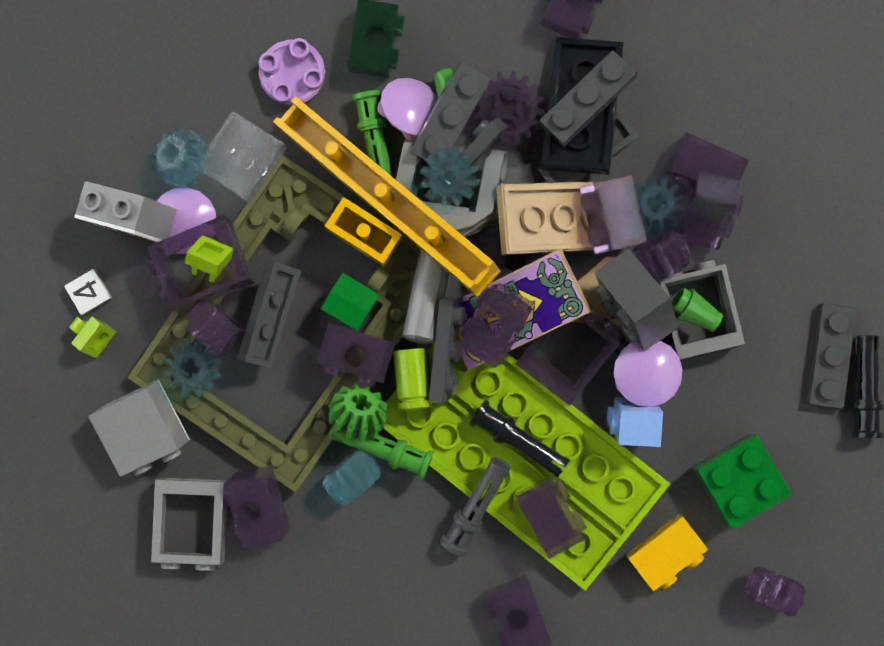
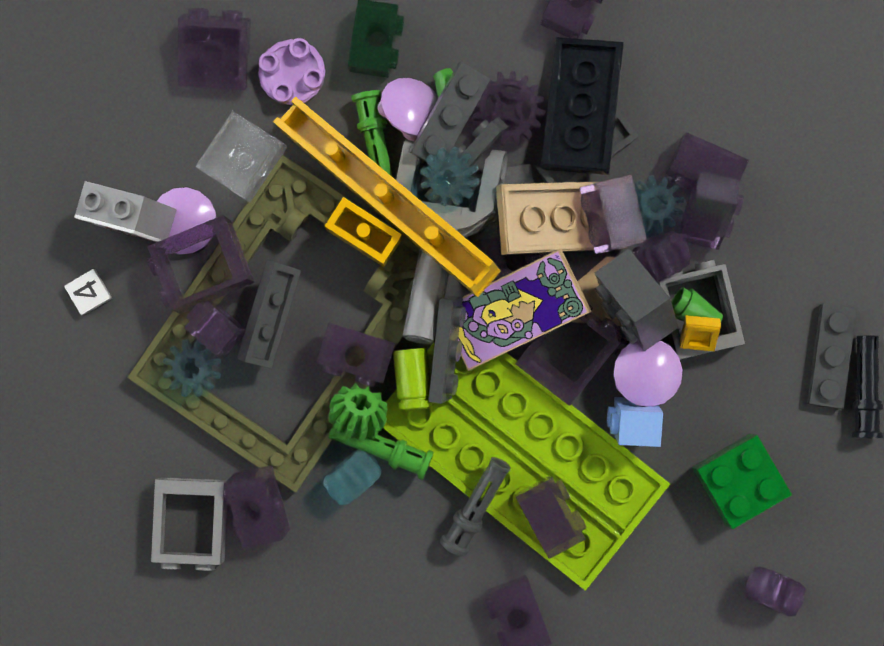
(92, 335): lime tile -> none
(139, 429): light grey piece -> none
(180, 157): clear light blue gear -> none
(209, 257): lime tile -> none
(213, 49): none -> clear purple plate
(350, 302): green piece -> none
(504, 430): black pin -> none
(513, 313): clear purple brick -> none
(588, 98): dark grey plate -> none
(667, 553): yellow brick -> none
(700, 333): none -> yellow tile

